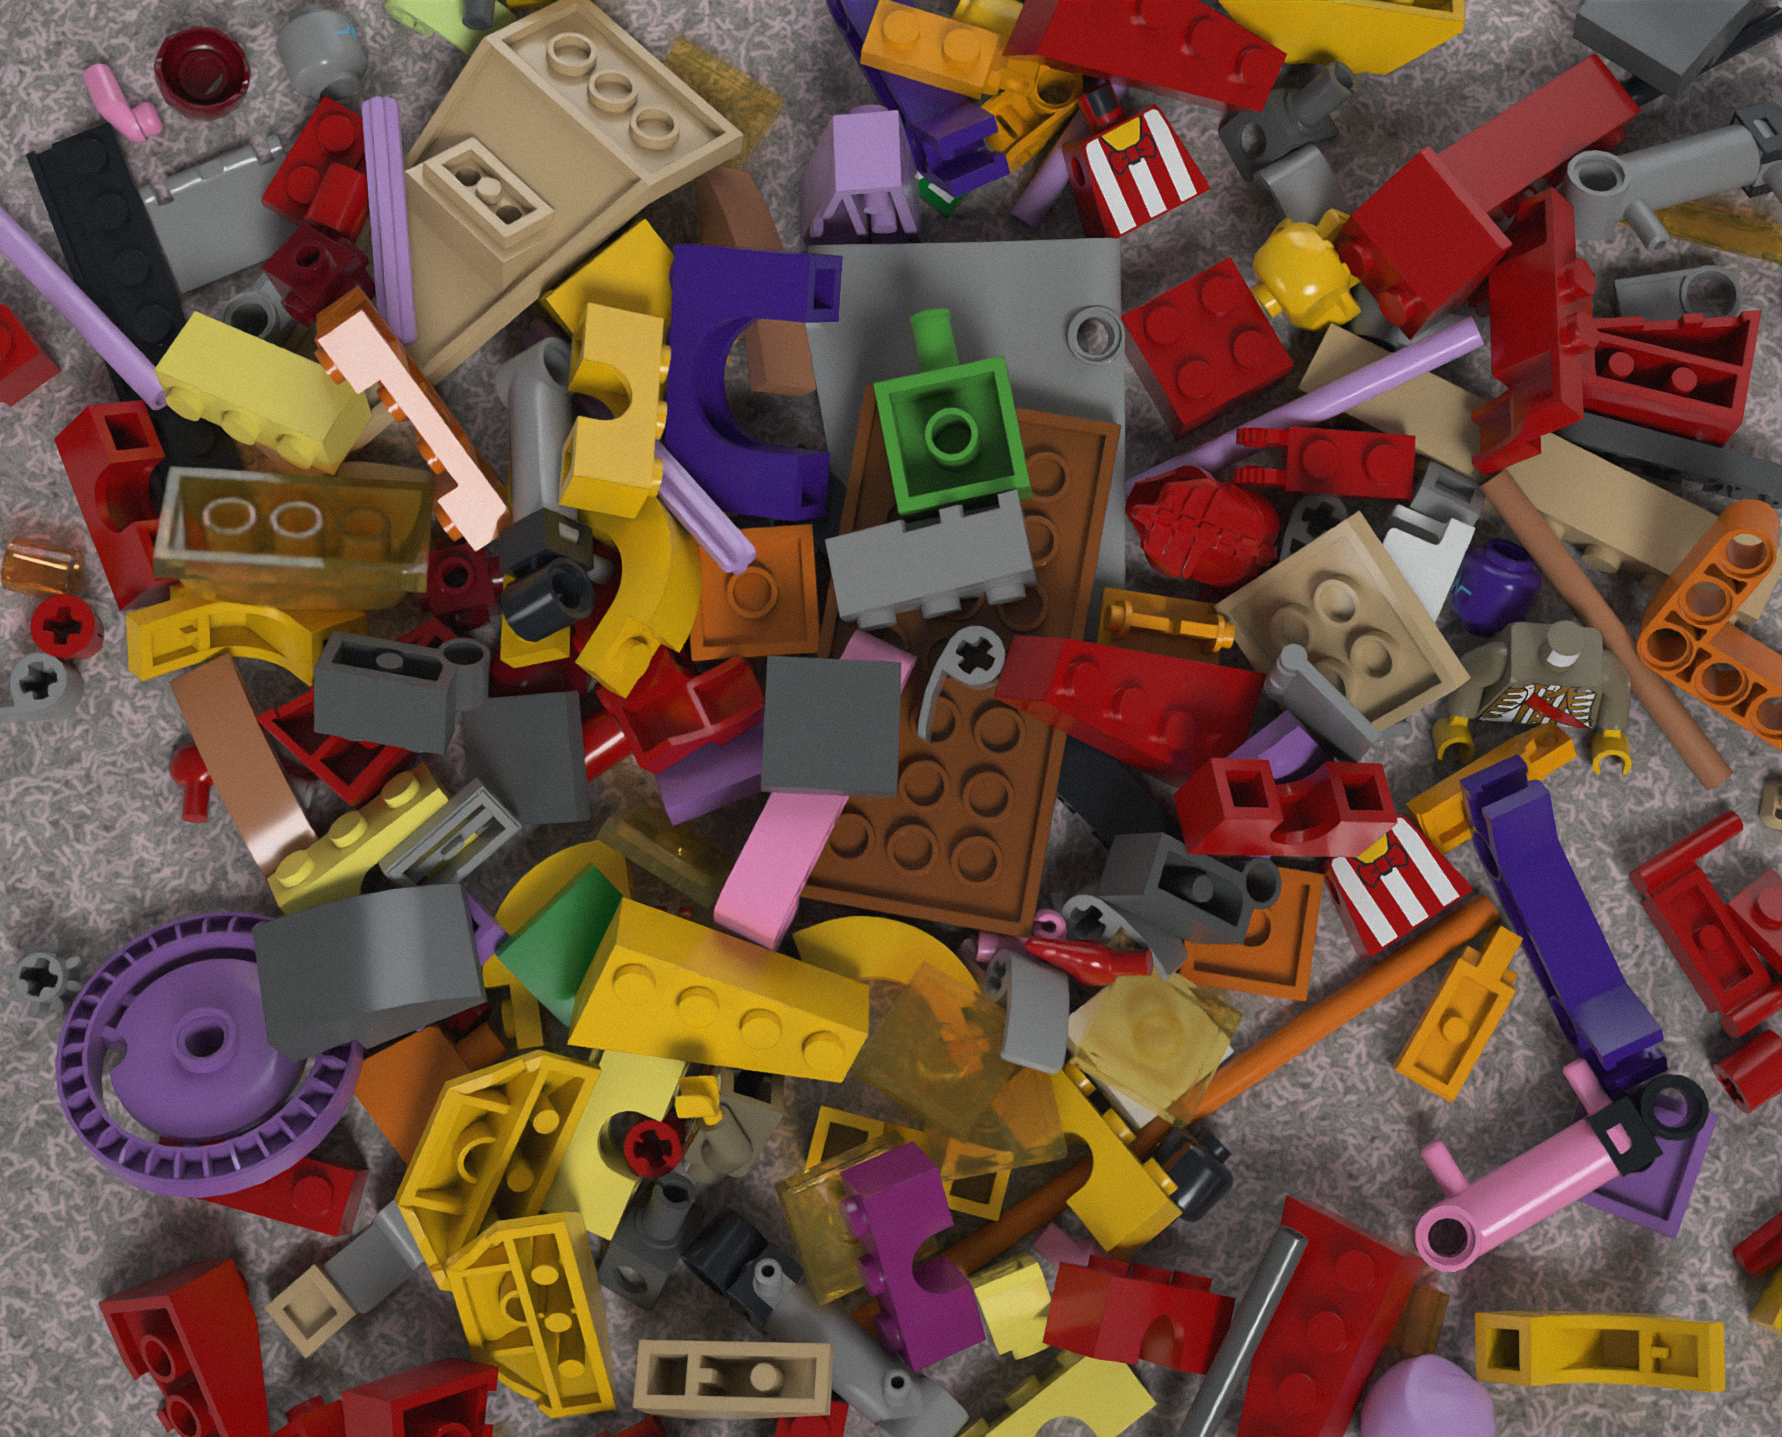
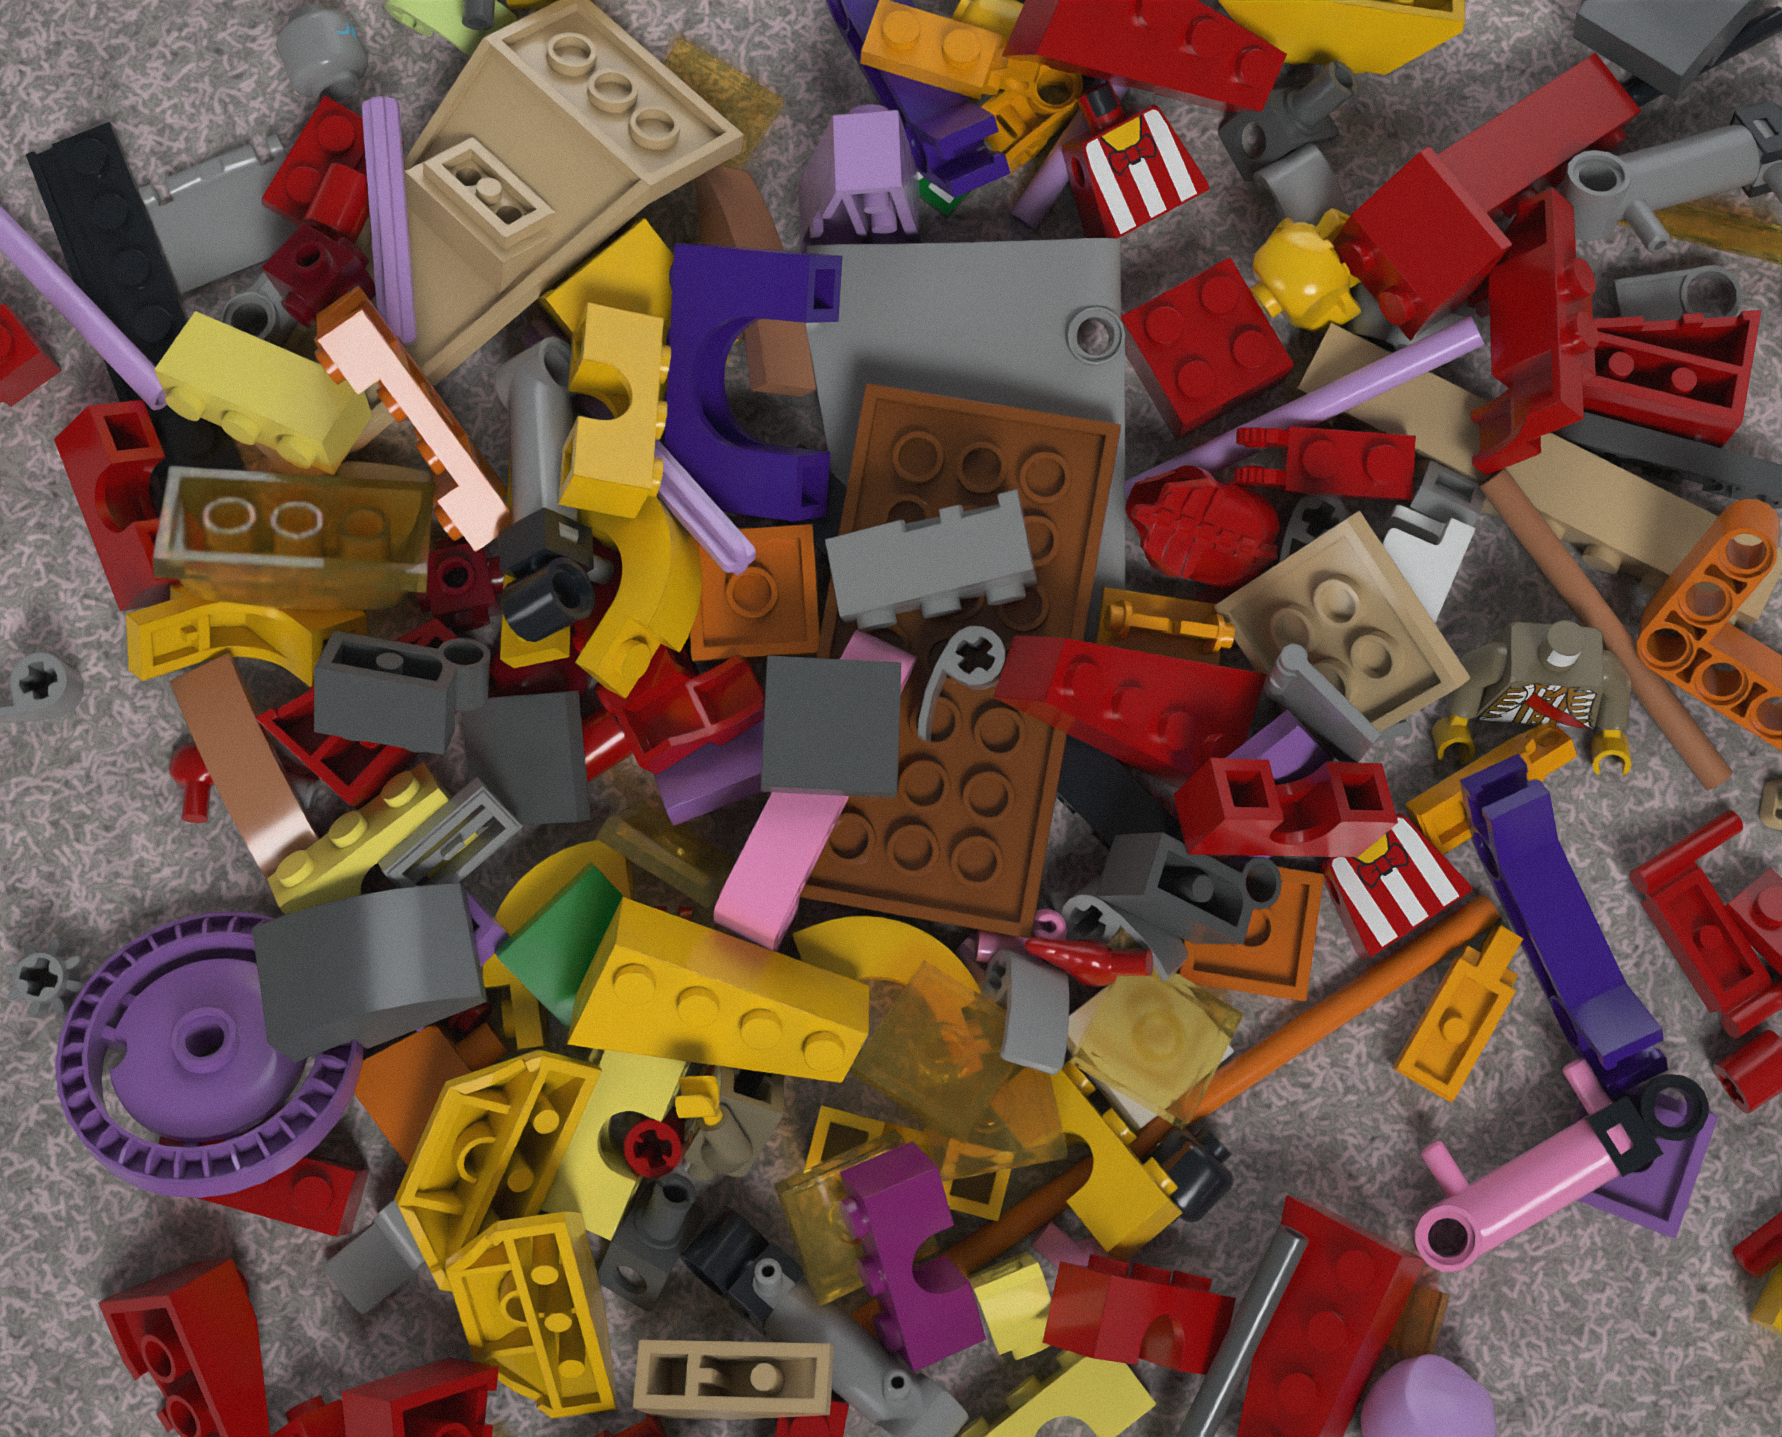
(41, 568): clear orange gear -> none
(62, 612): red bush -> none
(112, 105): bright pink arm -> none
(192, 63): dark red hair -> none
(311, 1310): tan plate -> none
(950, 427): bright green brick -> none
(1494, 587): dark purple head -> none
(1599, 1348): yellow arch -> none

